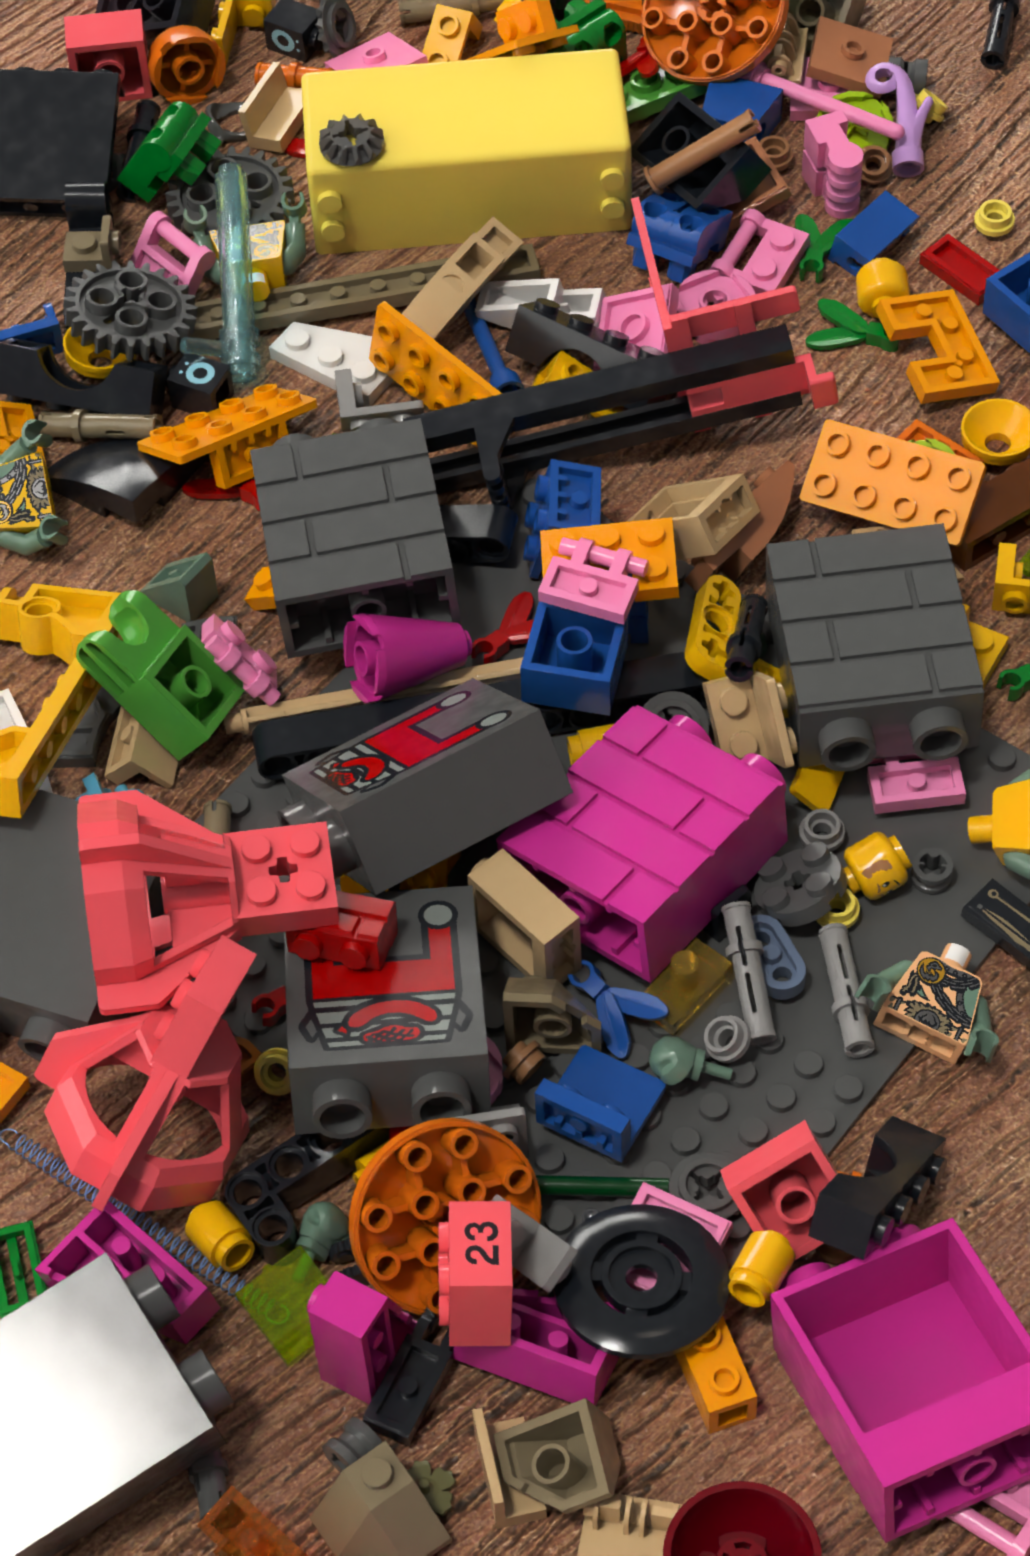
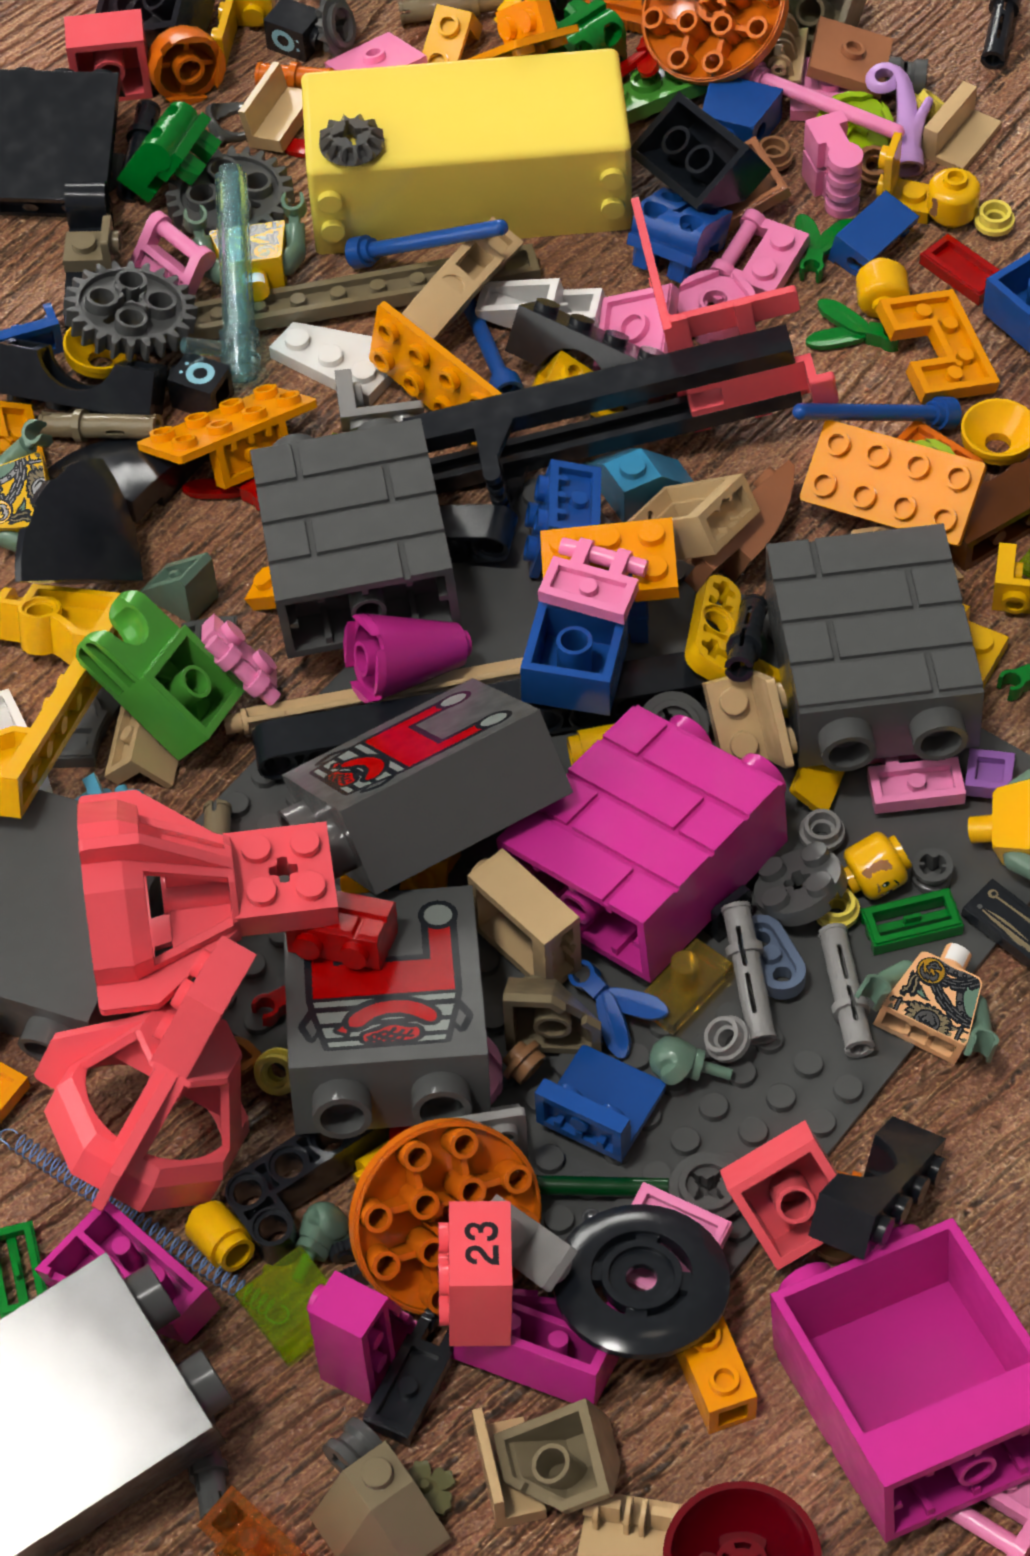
(79, 531): none -> black brick
(366, 251): none -> blue piece
(513, 630): red piece -> none
(635, 476): none -> dark azure slope
(702, 151): medium nougat pin -> none
(760, 1267): yellow brick -> none
(909, 192): none -> yellow bracket
(913, 928): none -> green tile
(939, 413): none -> blue piece
(953, 197): none -> yellow head
(958, 130): none -> tan panel
(988, 771): none -> medium lavender plate

